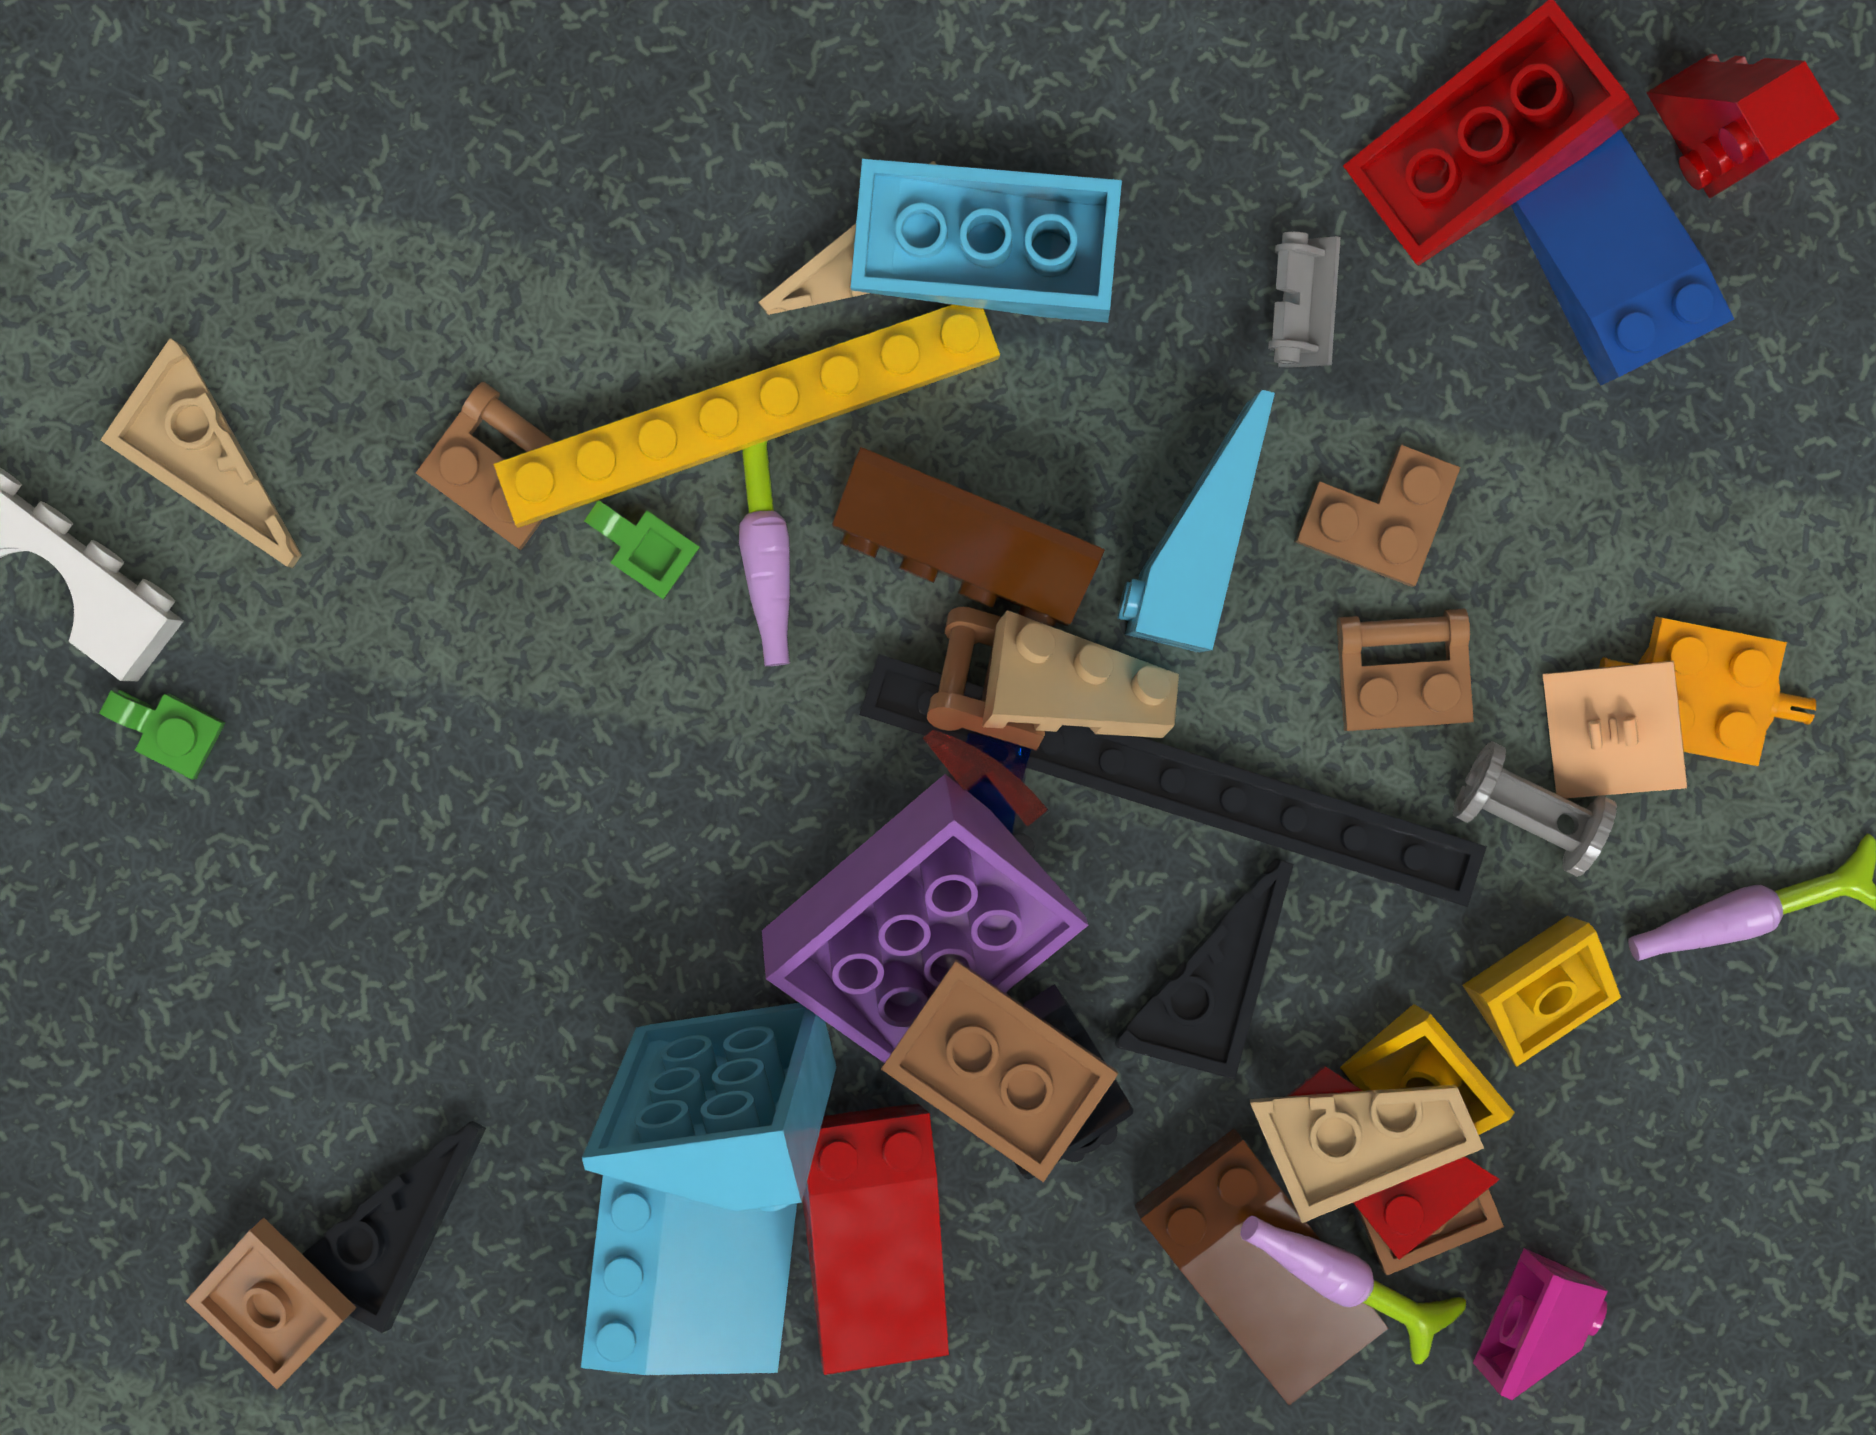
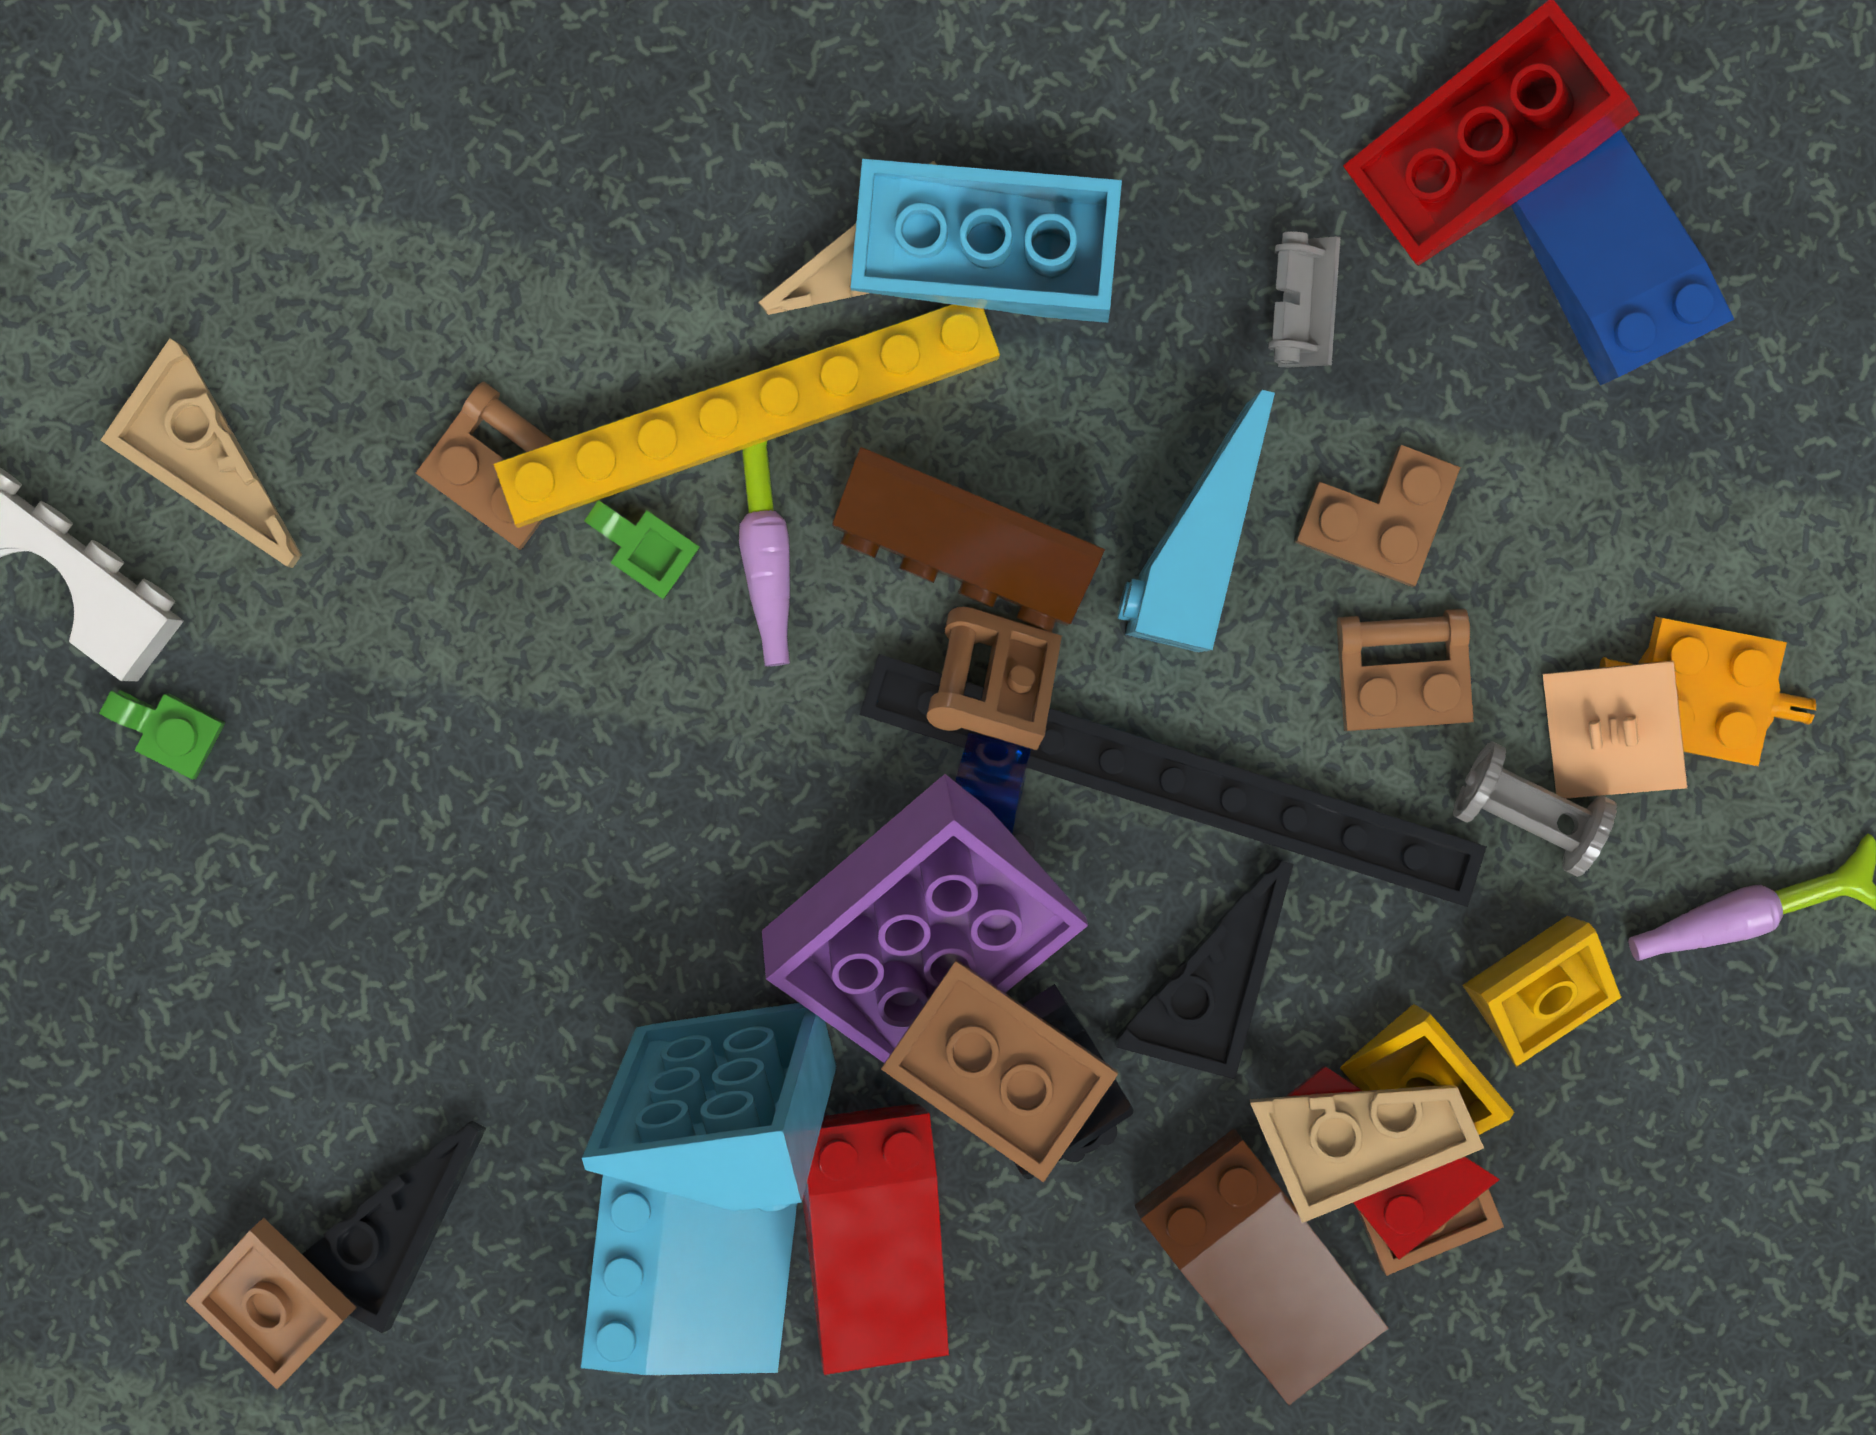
(972, 765): clear red slope -> none
(1070, 681): tan wing -> none
(1350, 1282): lavender piece -> none
(1539, 1323): dark pink slope -> none
(1739, 116): red wedge -> none

